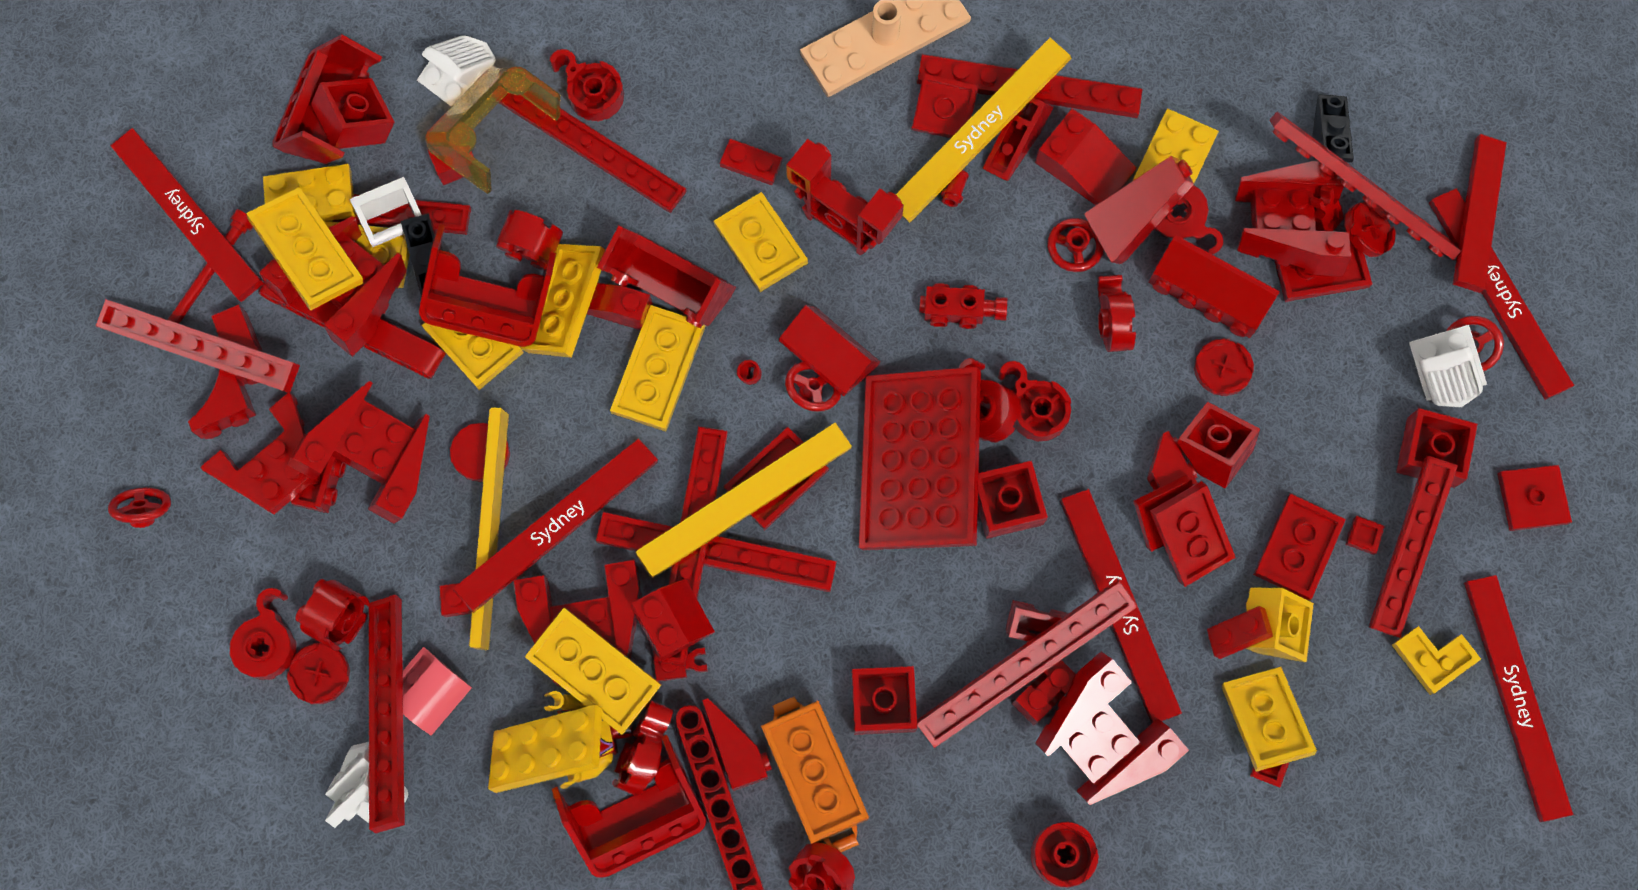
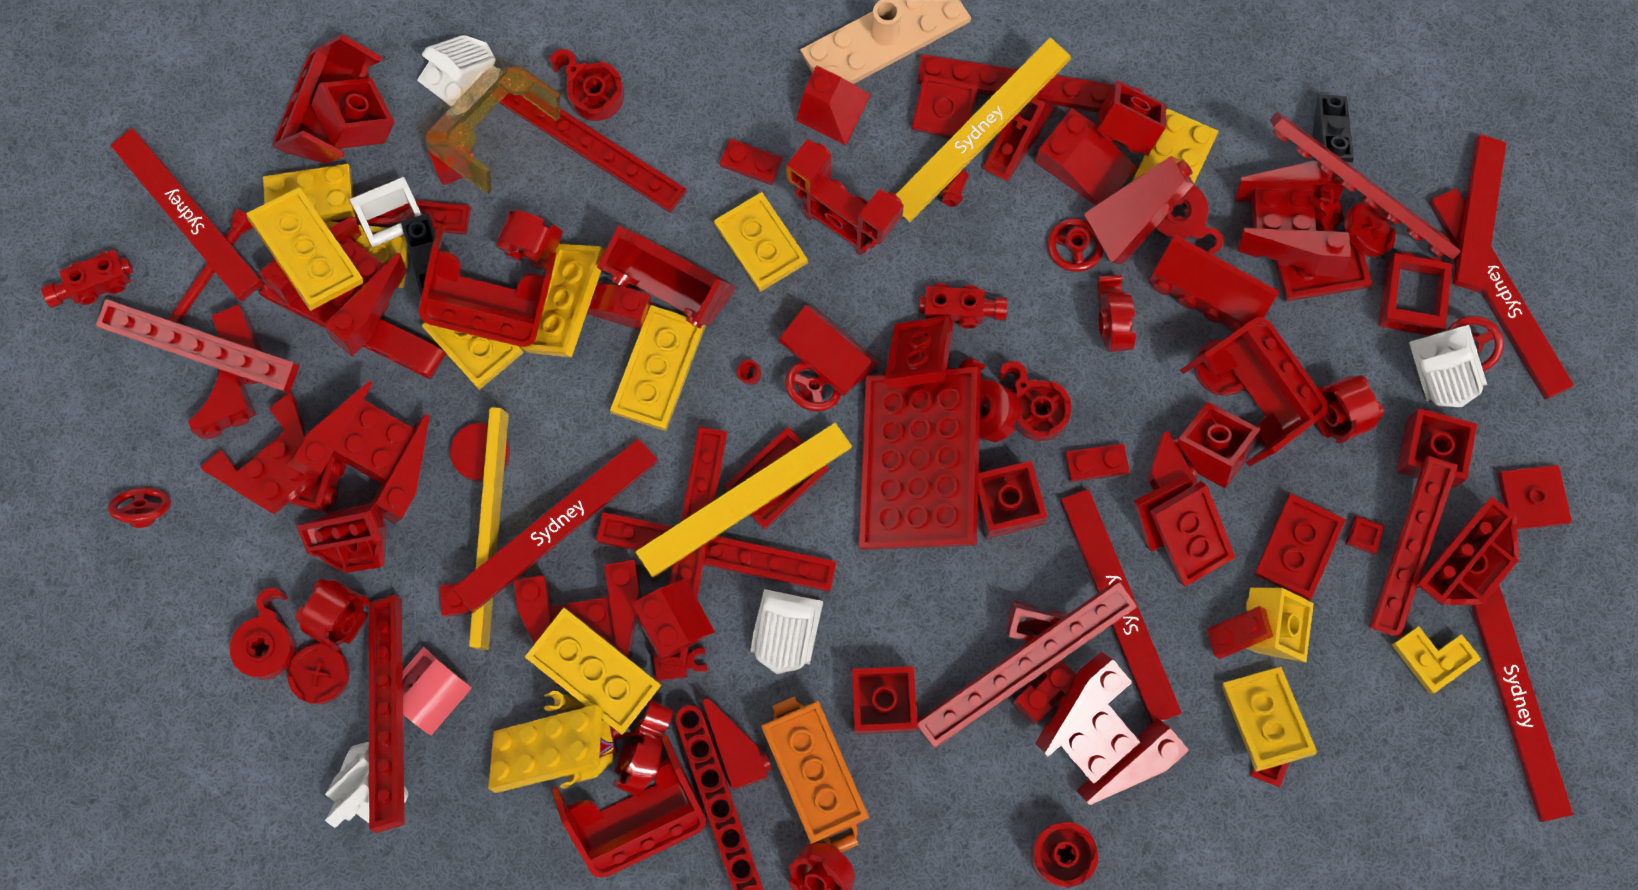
(90, 279): none -> red brick
(347, 538): none -> red wedge
(785, 631): none -> white piece
(832, 105): none -> red slope
(919, 352): none -> red plate
(1097, 463): none -> red plate
(1131, 118): none -> red brick
(1272, 379): none -> red windscreen
(1350, 409): none -> red brick
(1408, 320): none -> red window
(1474, 558): none -> red wedge

